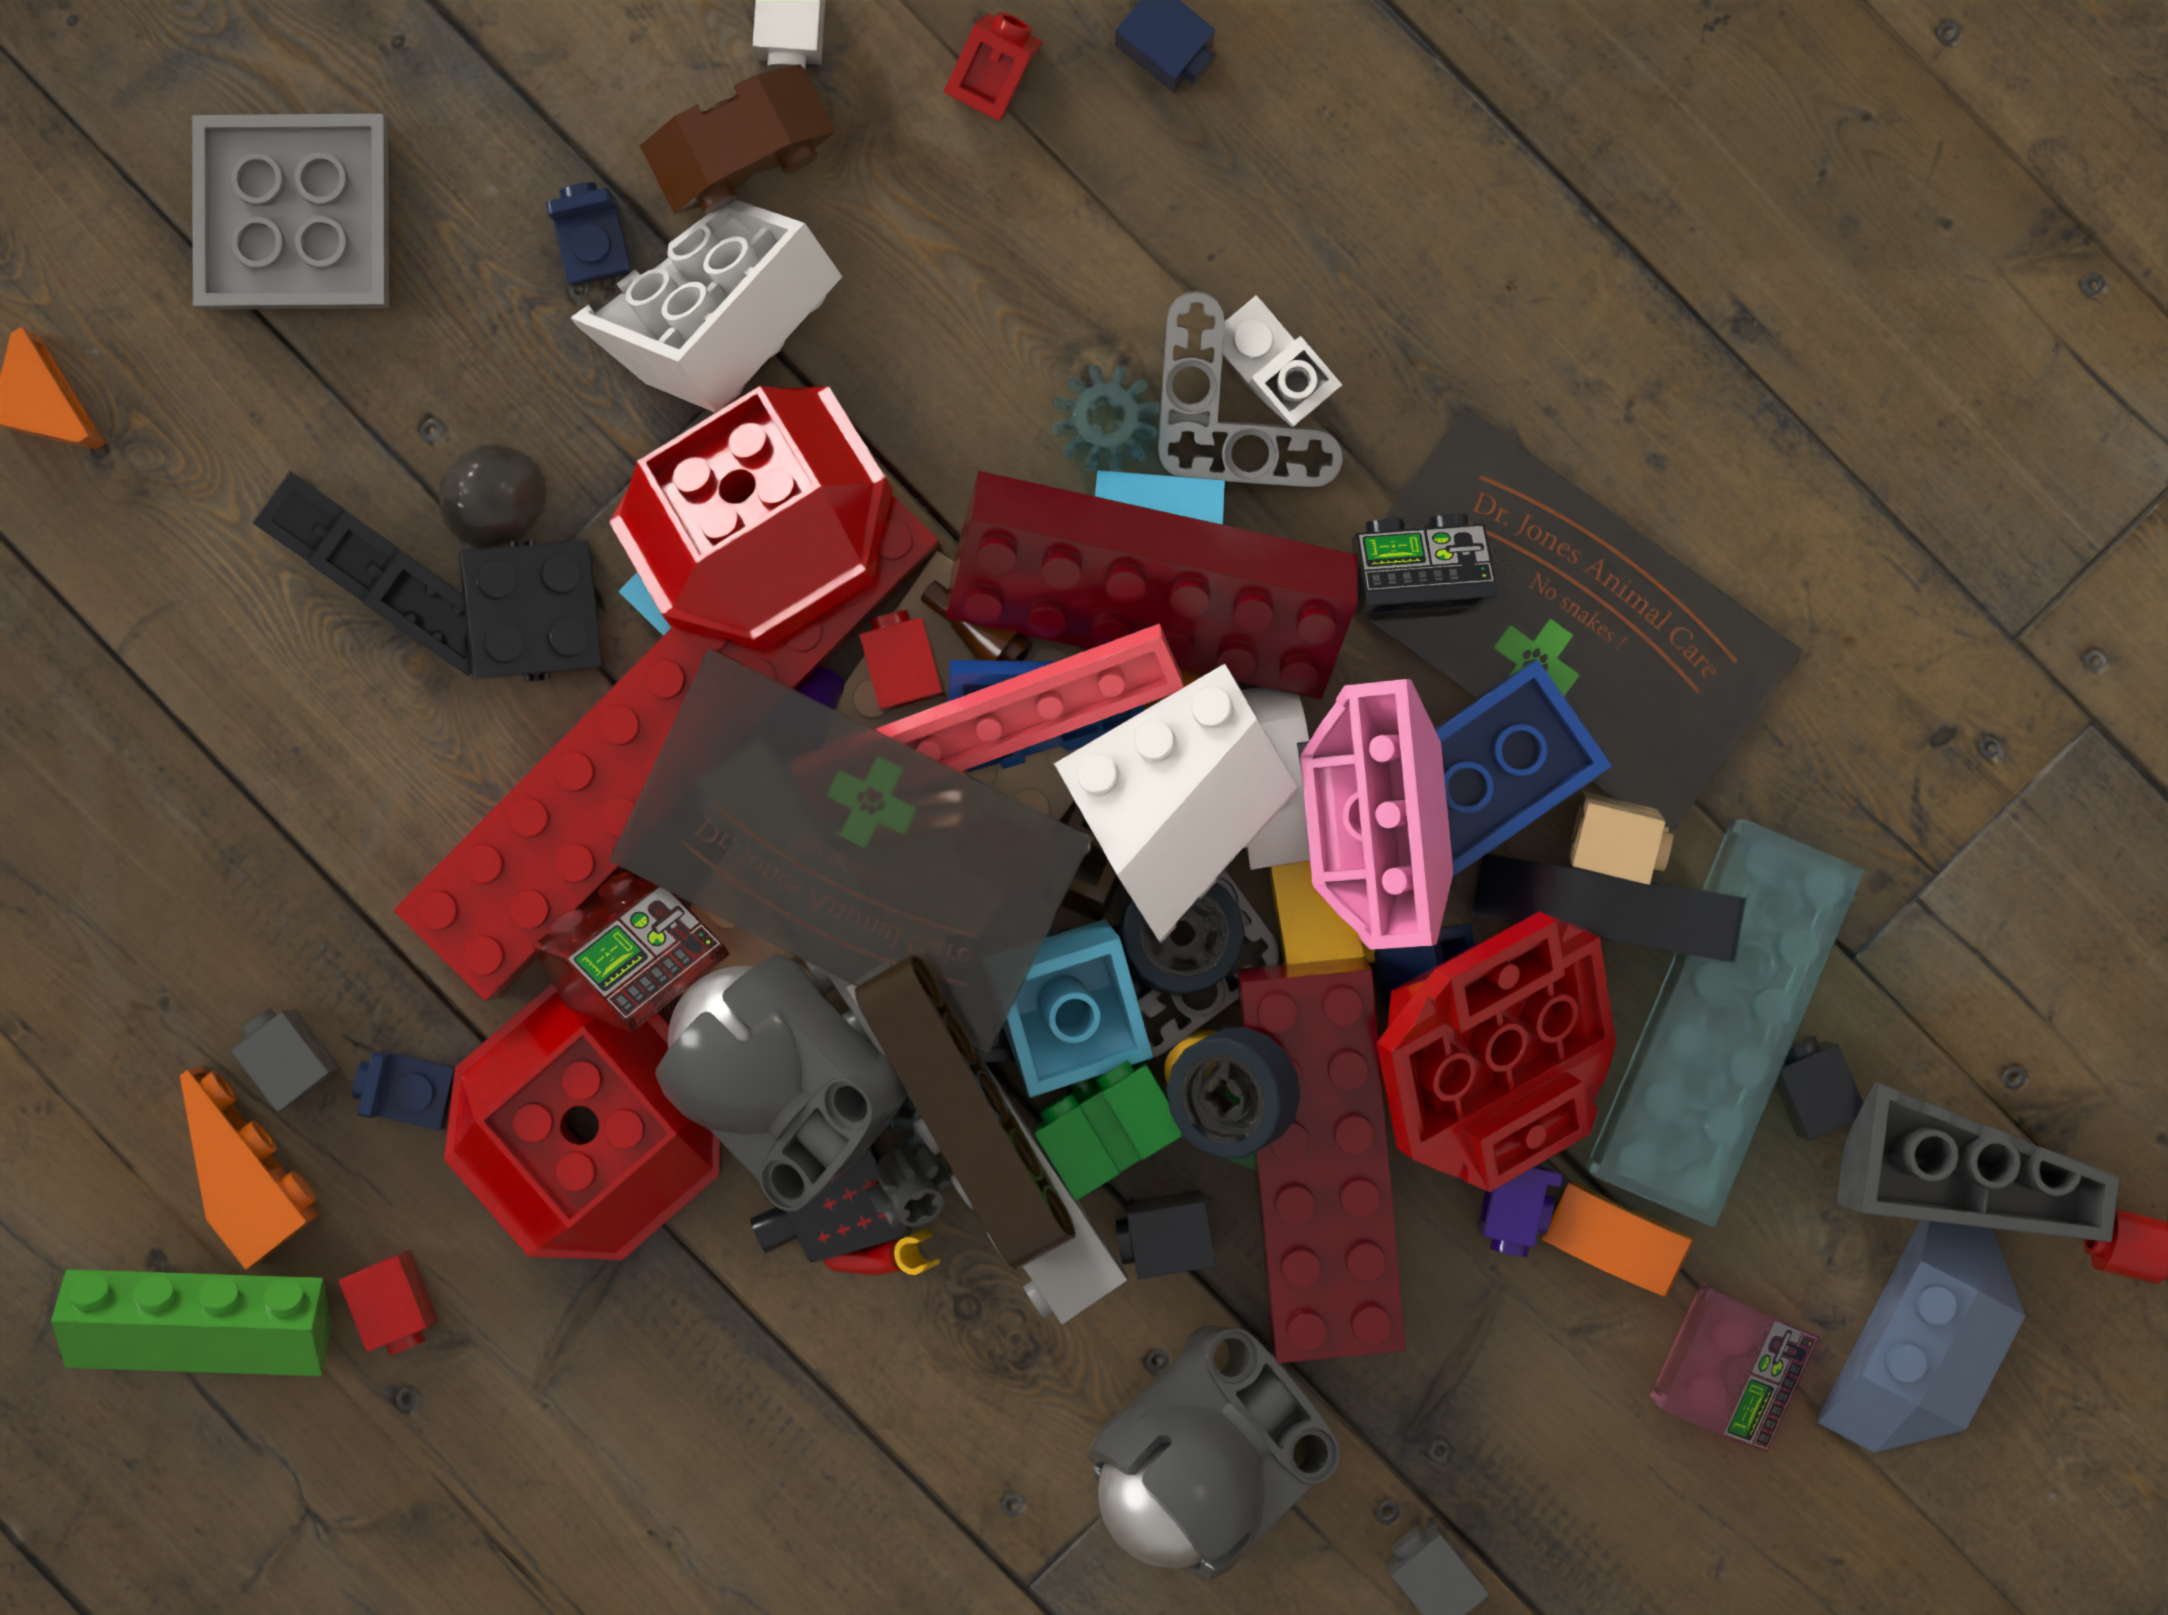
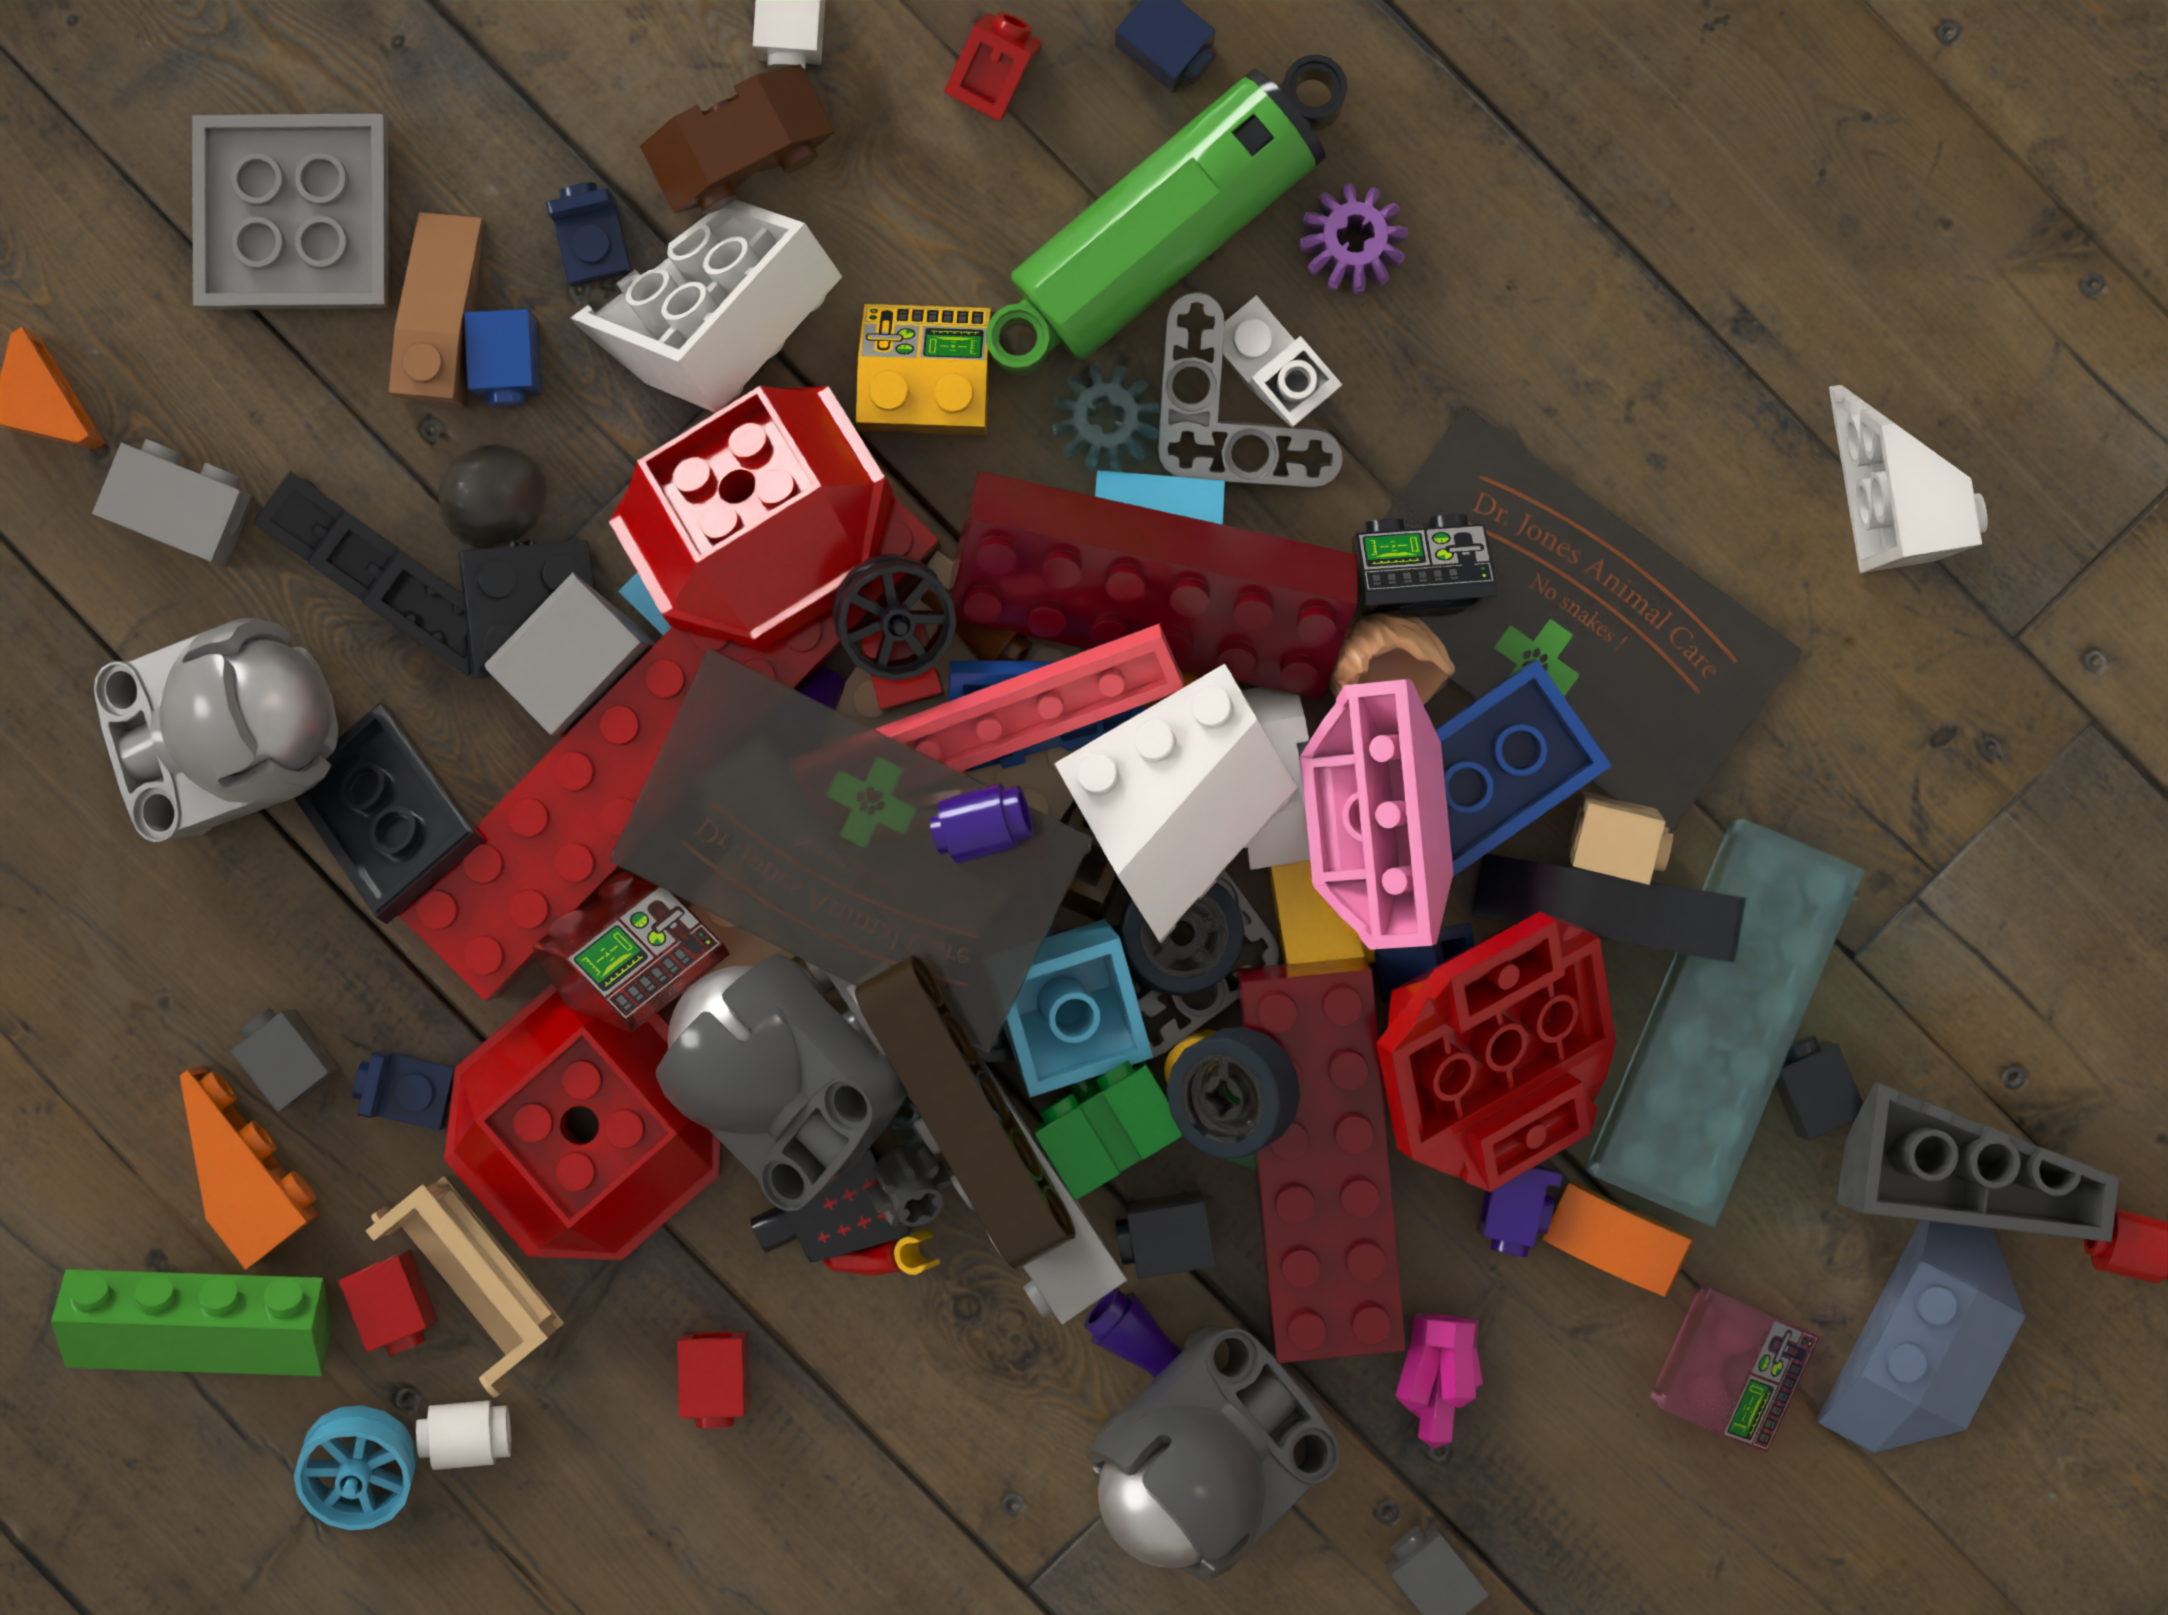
(173, 503): none -> light grey brick
(215, 727): none -> light grey piece
(355, 1468): none -> medium azure wheel
(387, 815): none -> black tile
(430, 324): none -> medium nougat slope
(464, 1434): none -> white brick
(475, 1270): none -> tan piece
(503, 356): none -> blue brick
(568, 655): none -> light grey slope
(713, 1377): none -> red brick
(894, 617): none -> black wheel
(923, 370): none -> yellow slope
(981, 823): none -> dark purple brick
(1130, 1332): none -> dark purple cone
(1168, 215): none -> bright green piece
(1374, 250): none -> medium lavender gear
(1390, 649): none -> light nougat hair
(1440, 1373): none -> dark pink rock
(1900, 493): none -> white wedge

